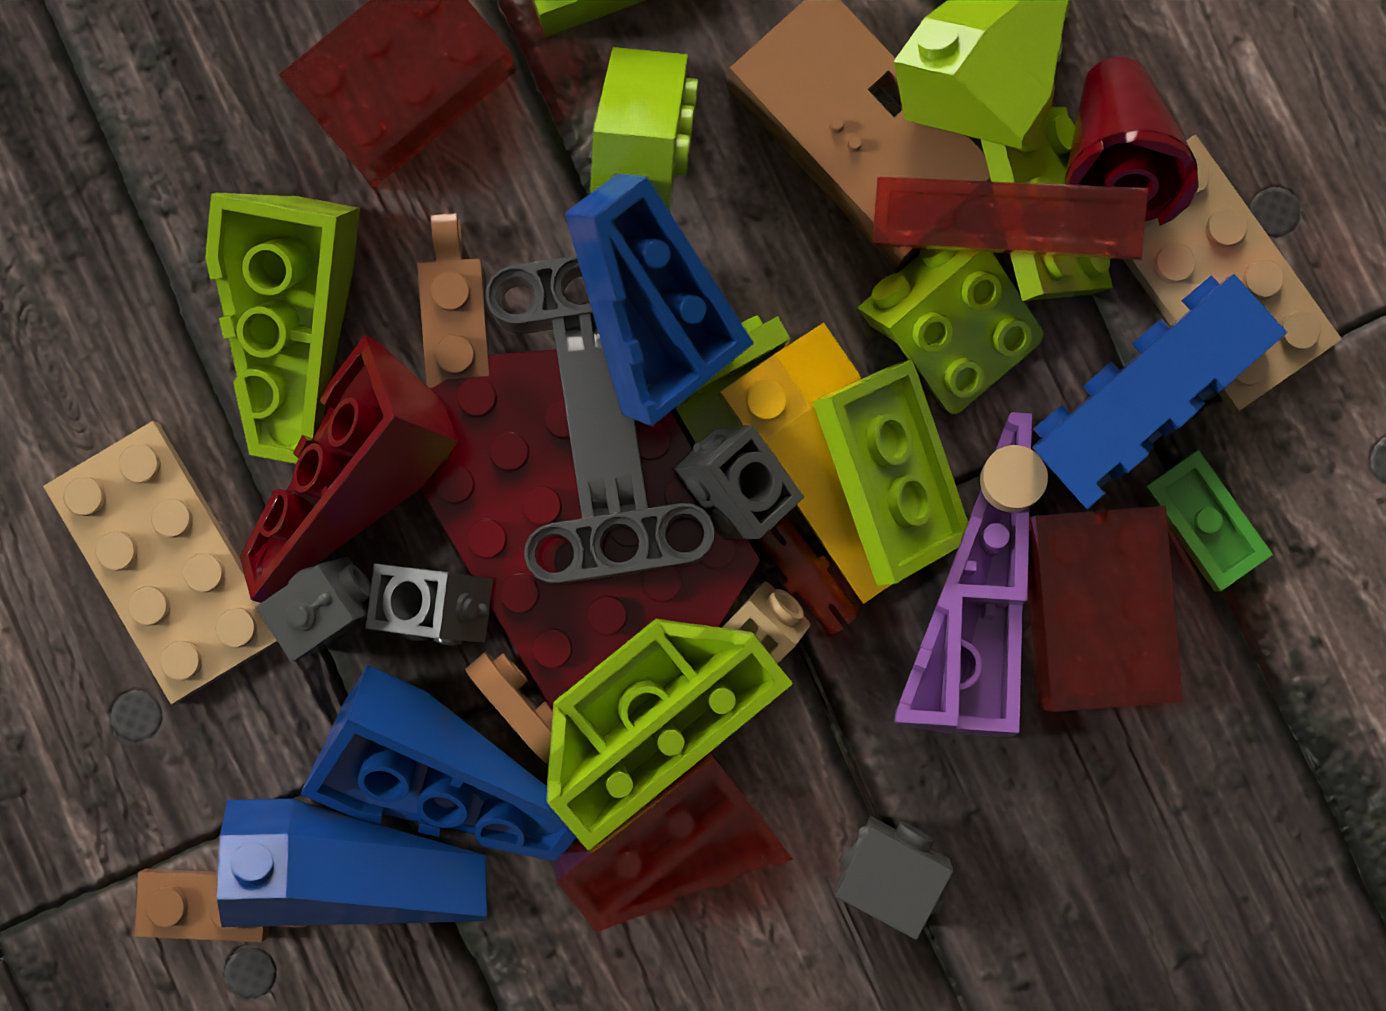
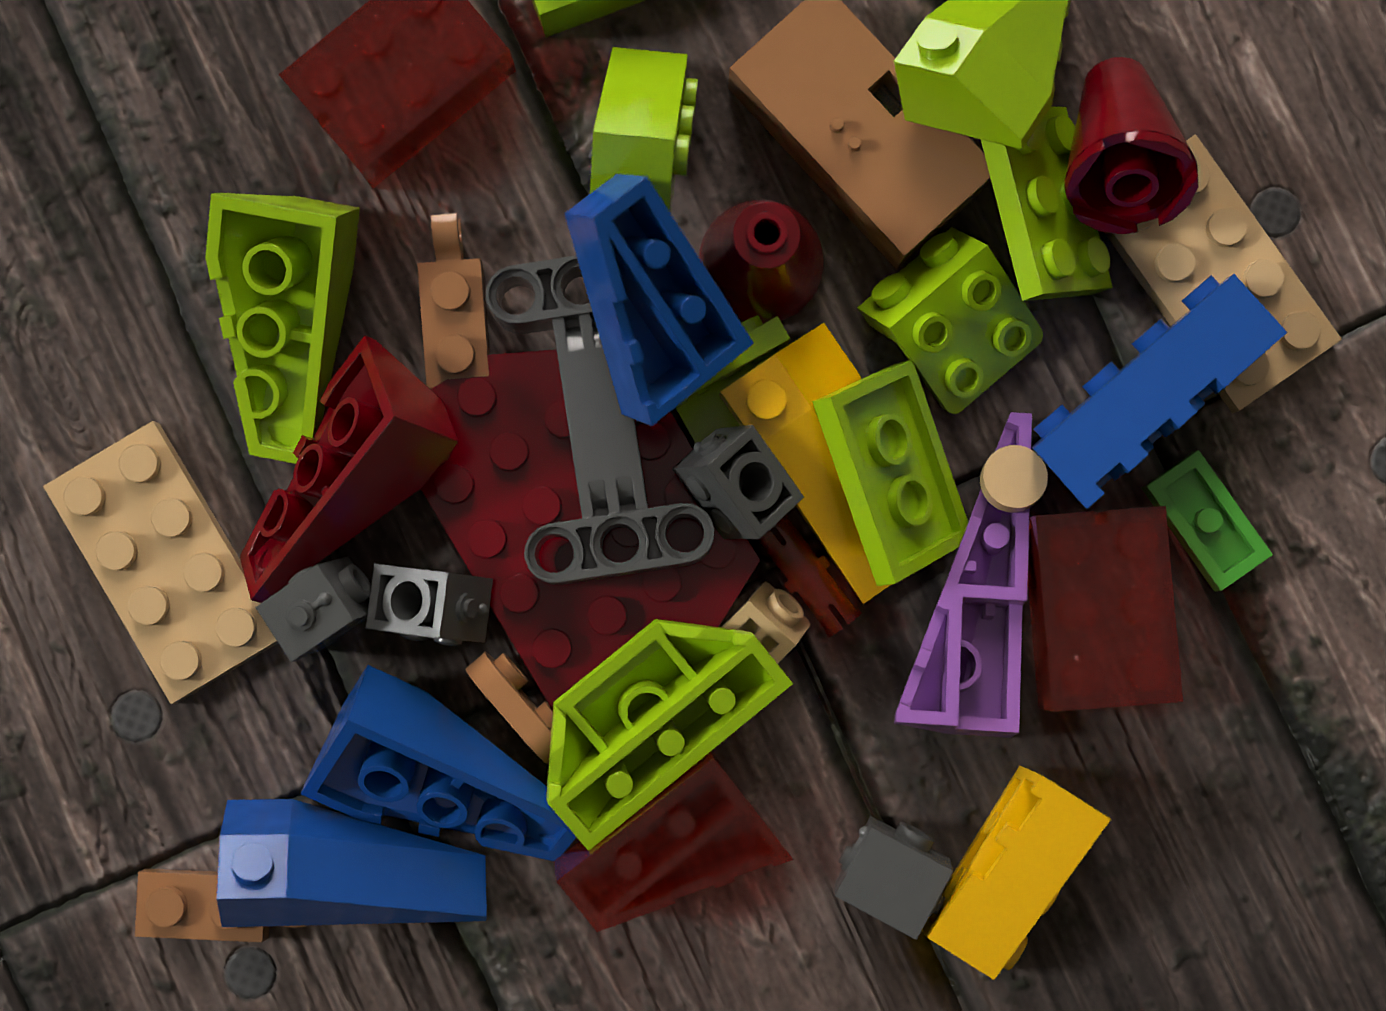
(763, 259): none -> dark red cone
(1010, 217): clear red plate -> none
(1013, 872): none -> yellow wedge

